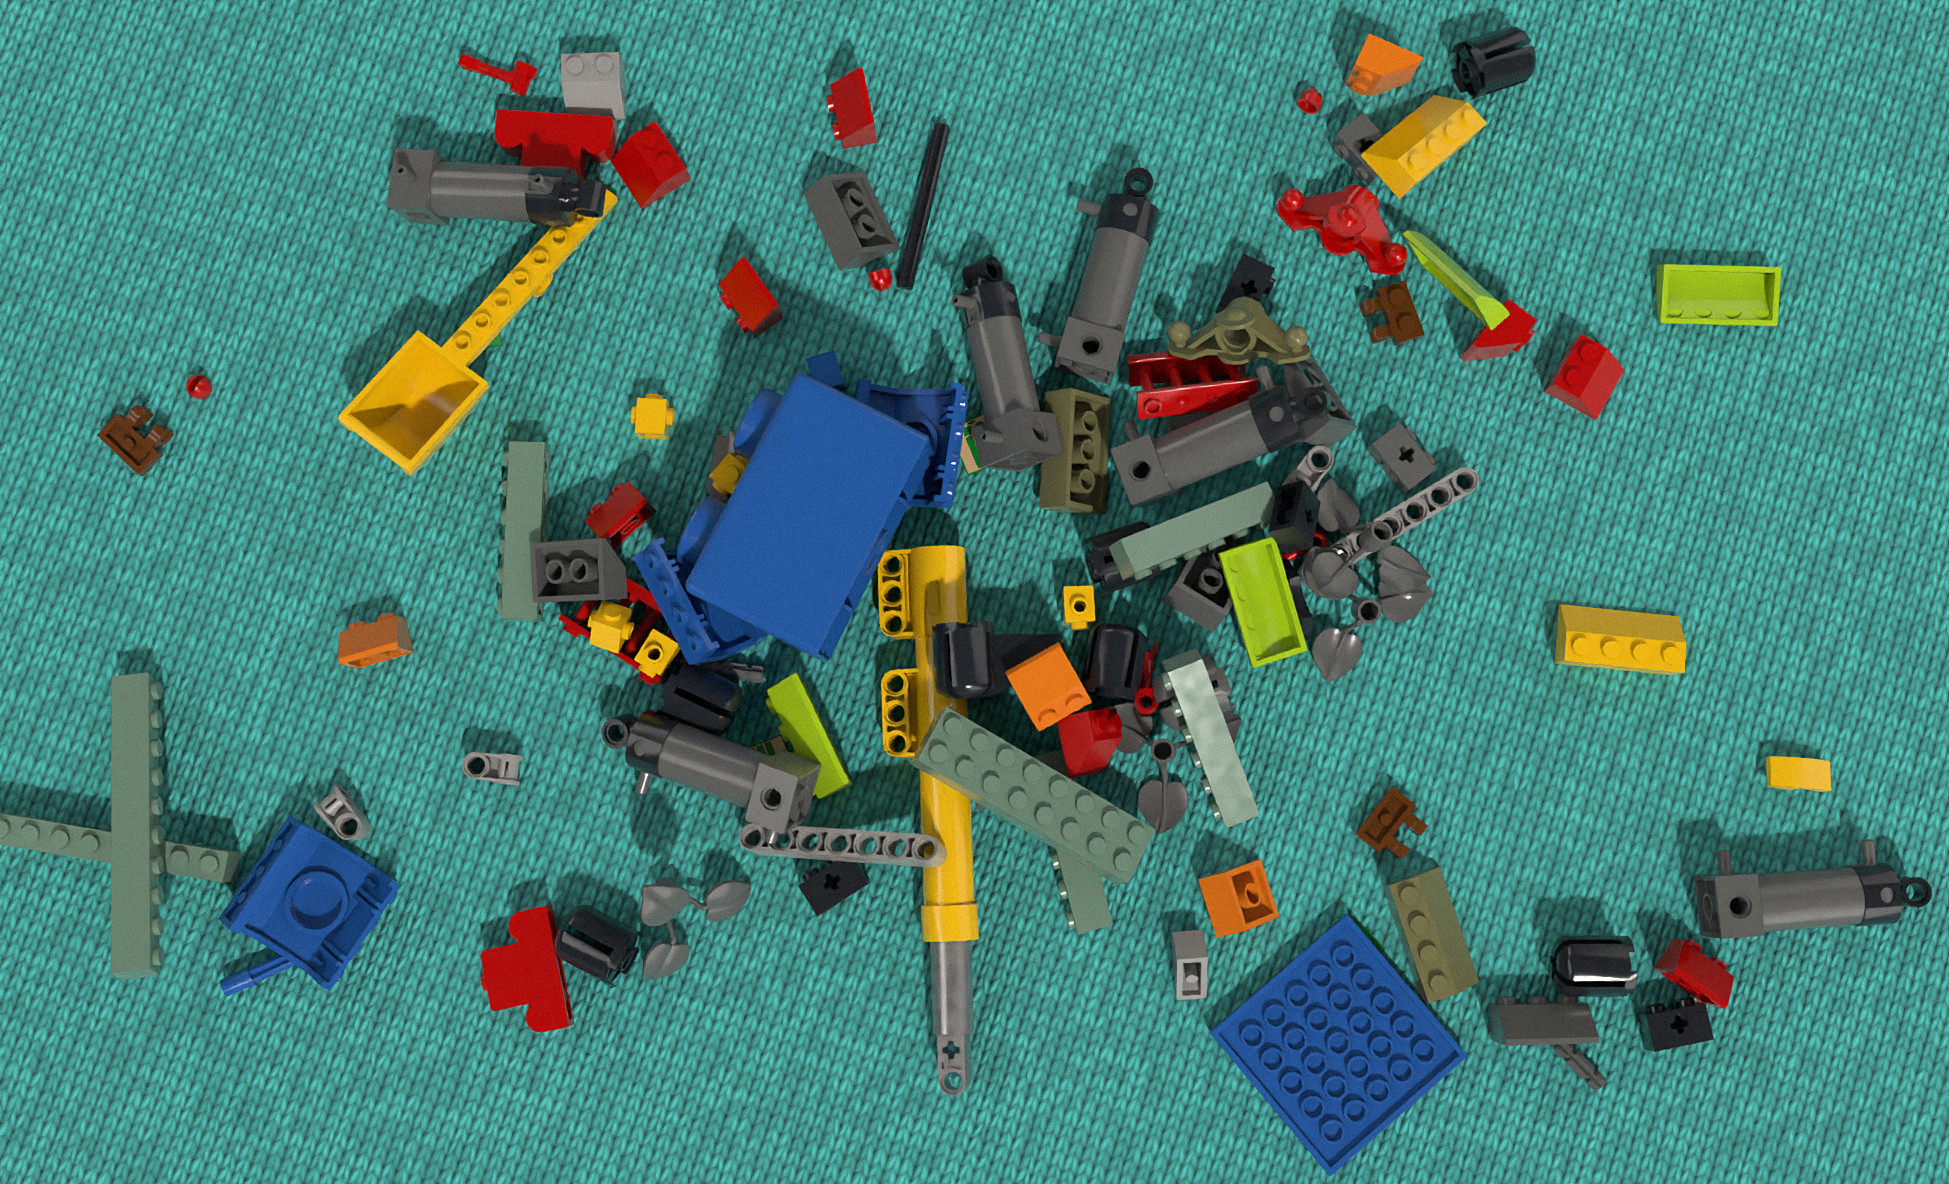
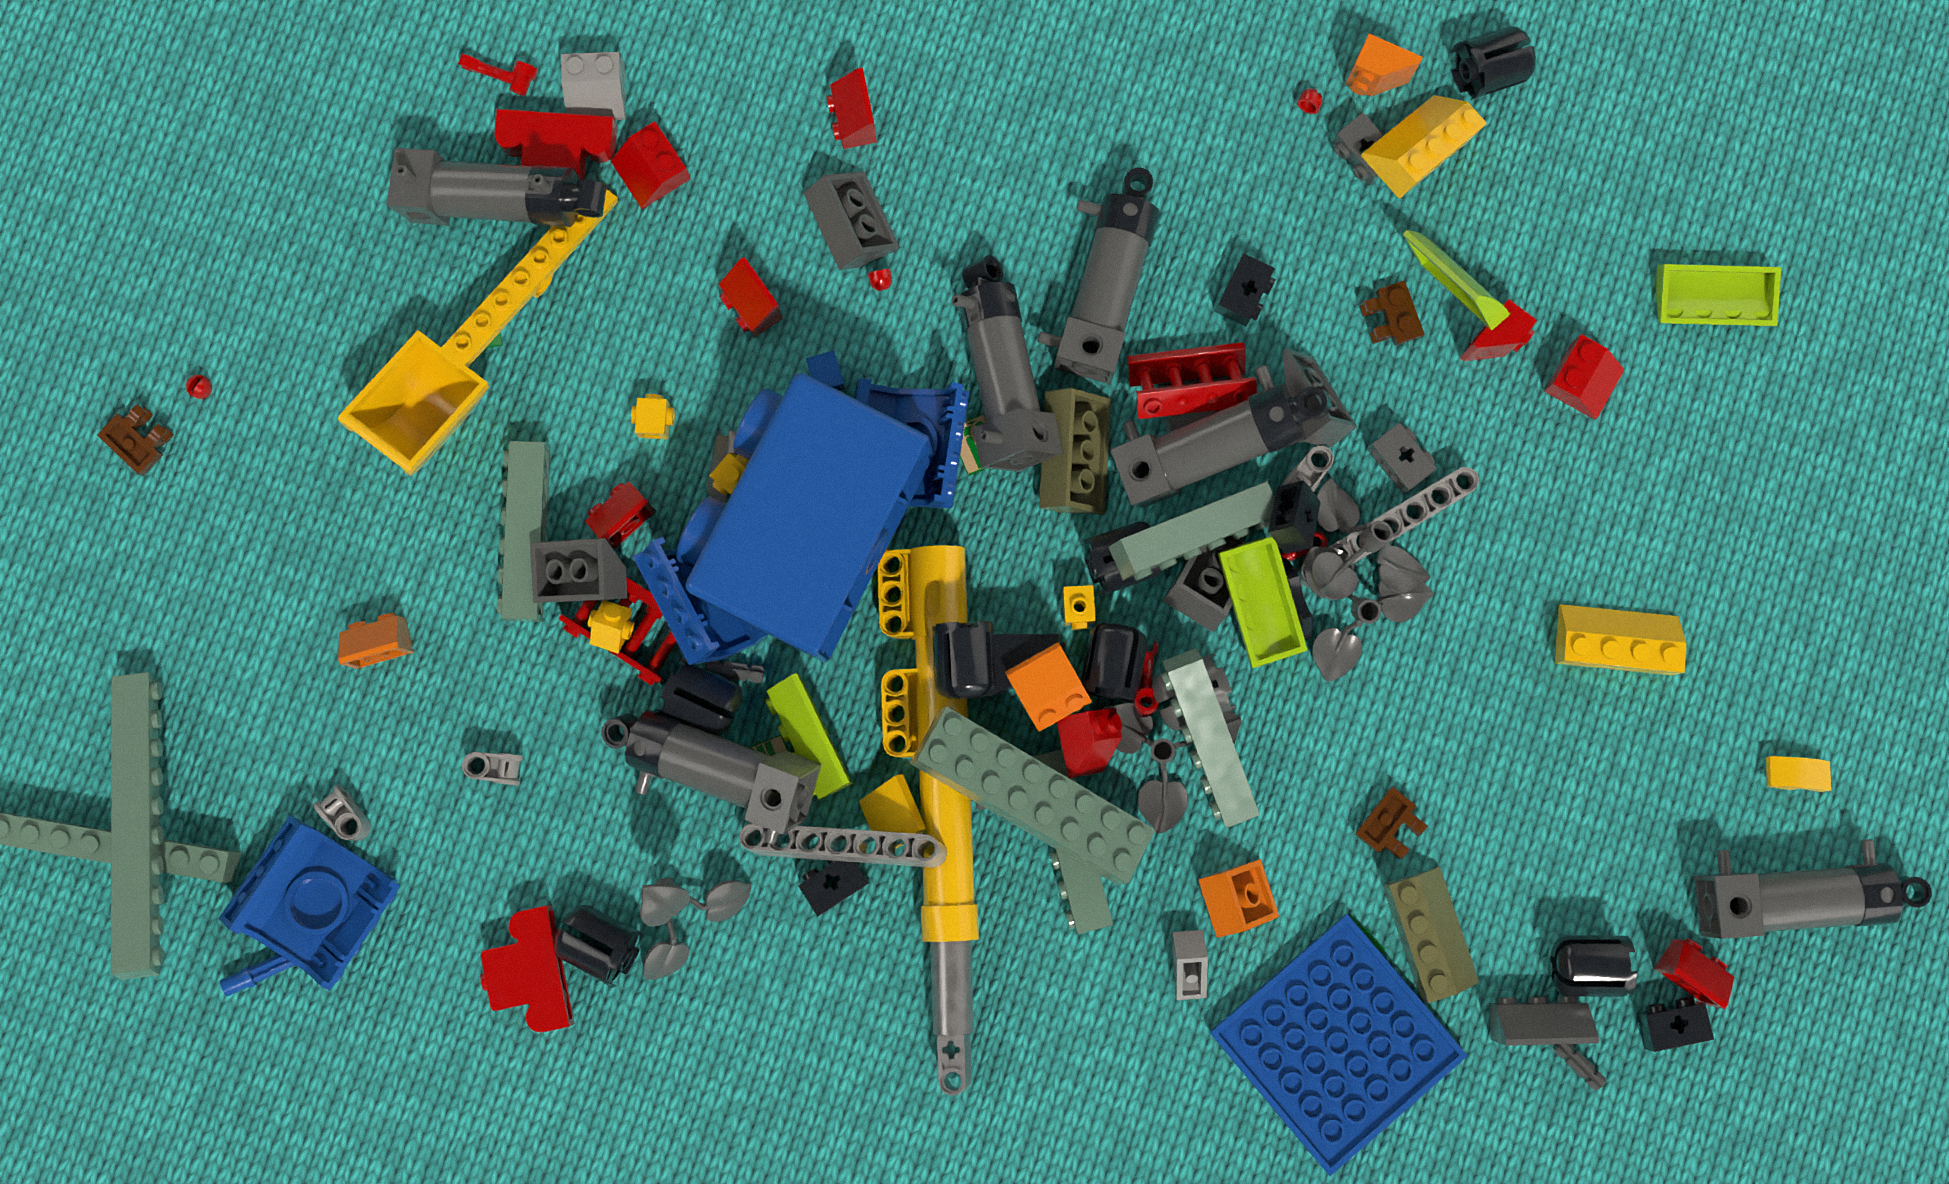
(668, 651): yellow brick -> none
(892, 808): none -> yellow tile
(923, 206): black axle -> none
(1240, 336): olive piece -> none
(1346, 224): red piece -> none

